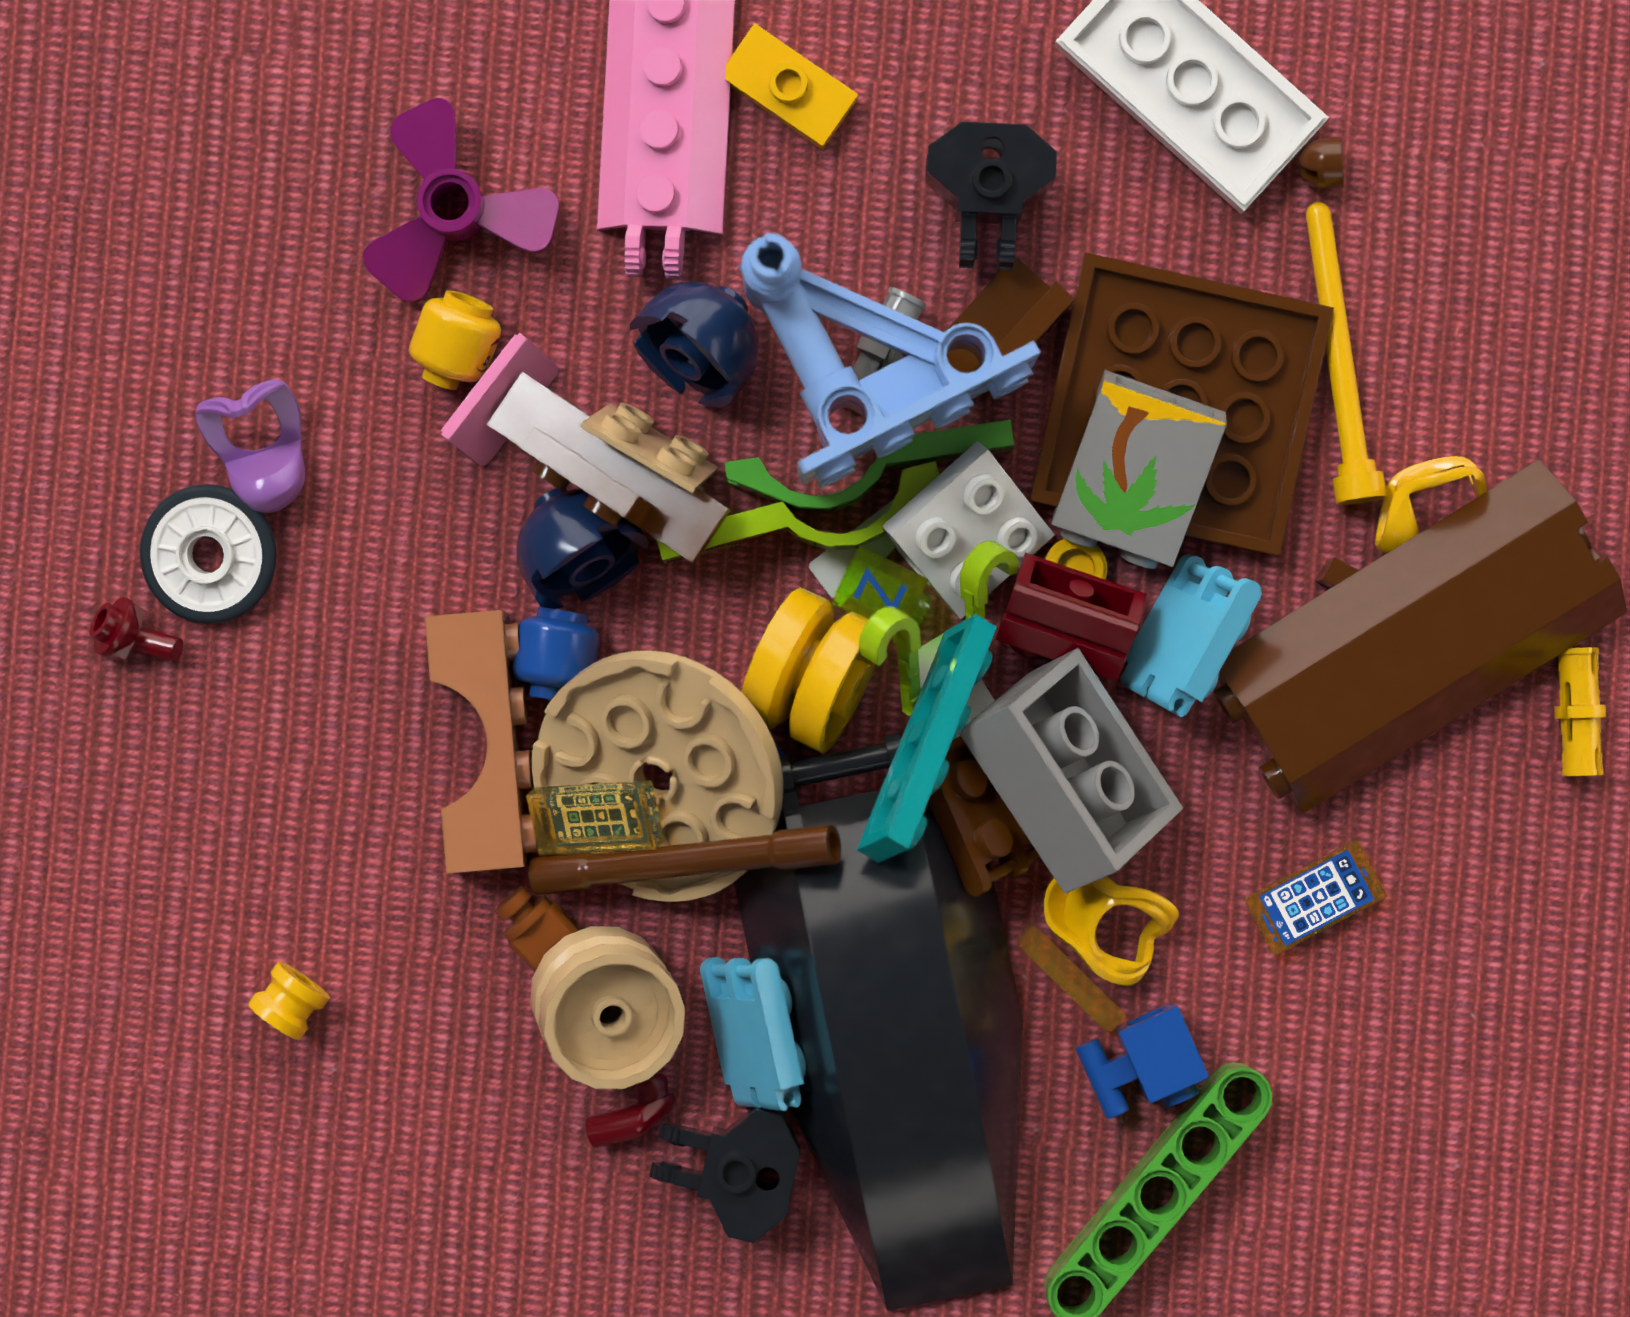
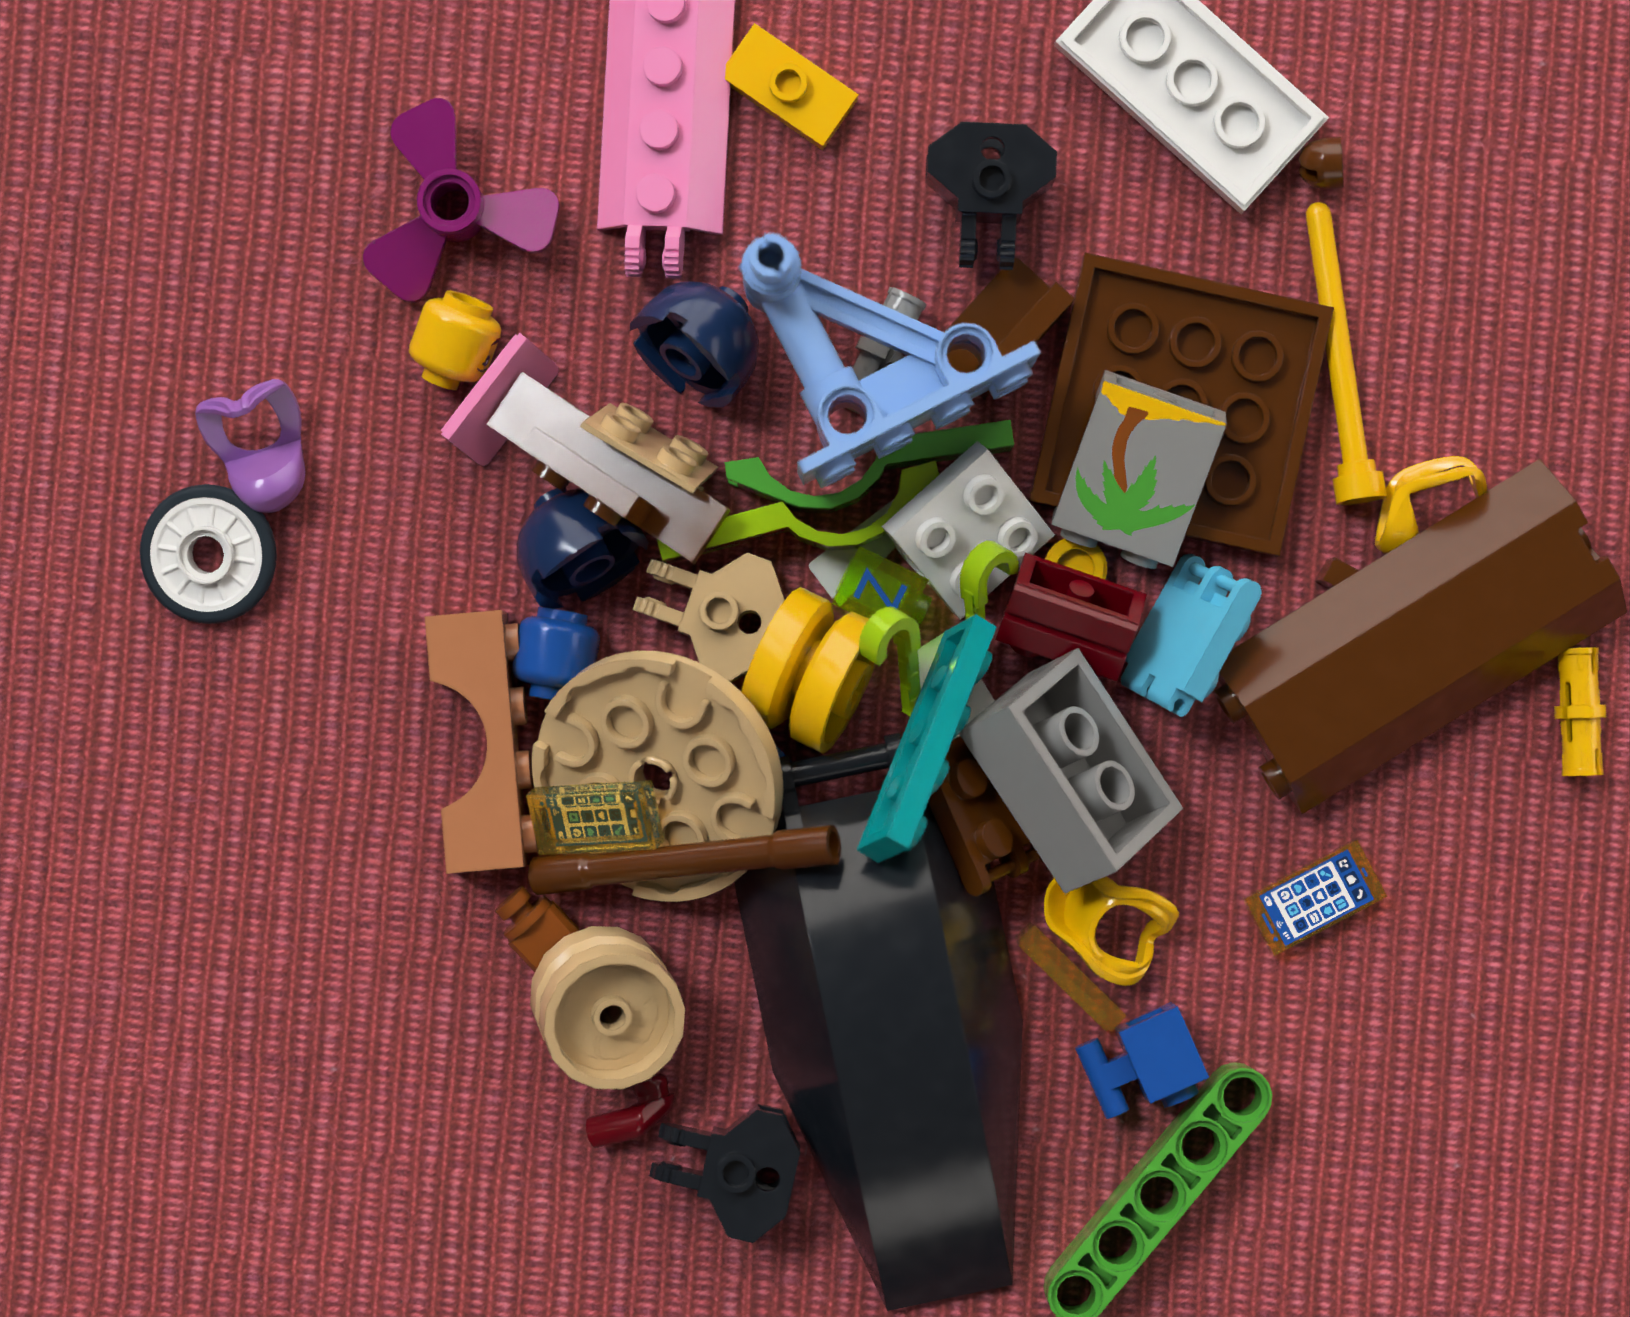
(119, 629): dark red plate -> none
(288, 1000): yellow wheel -> none
(716, 609): none -> tan hinge
(754, 1032): medium azure plate -> none

